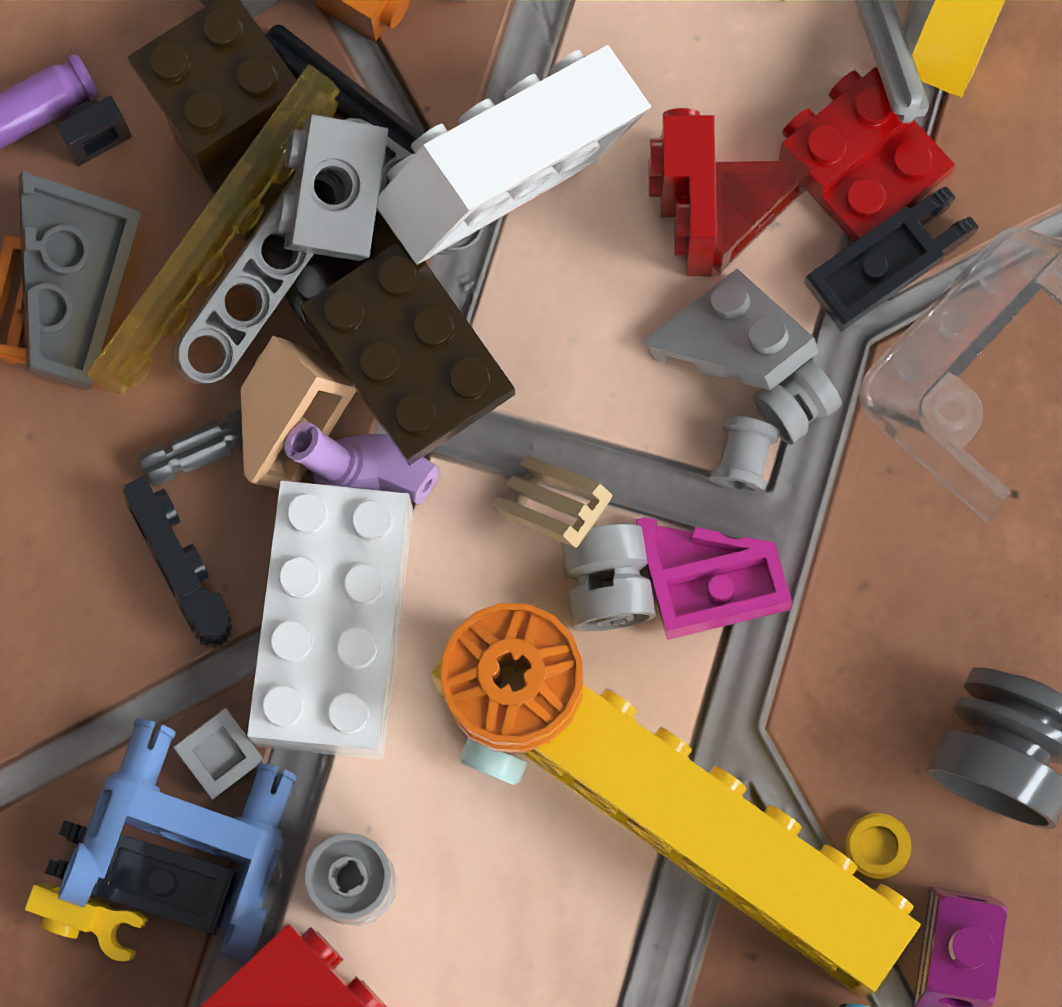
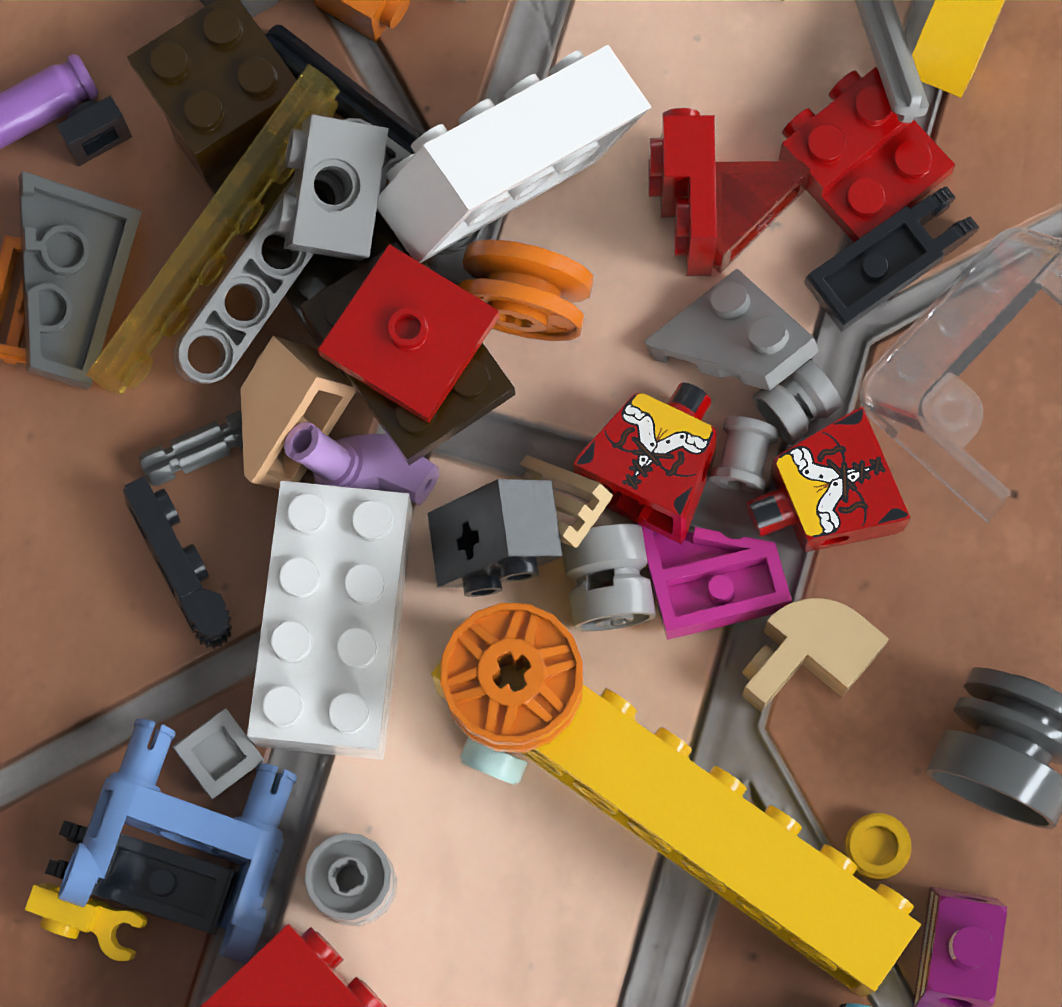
(408, 333): none -> red plate
(495, 536): none -> black brick
(528, 288): none -> orange wheel
(654, 459): none -> torso
(822, 637): none -> tan brick
(832, 489): none -> torso

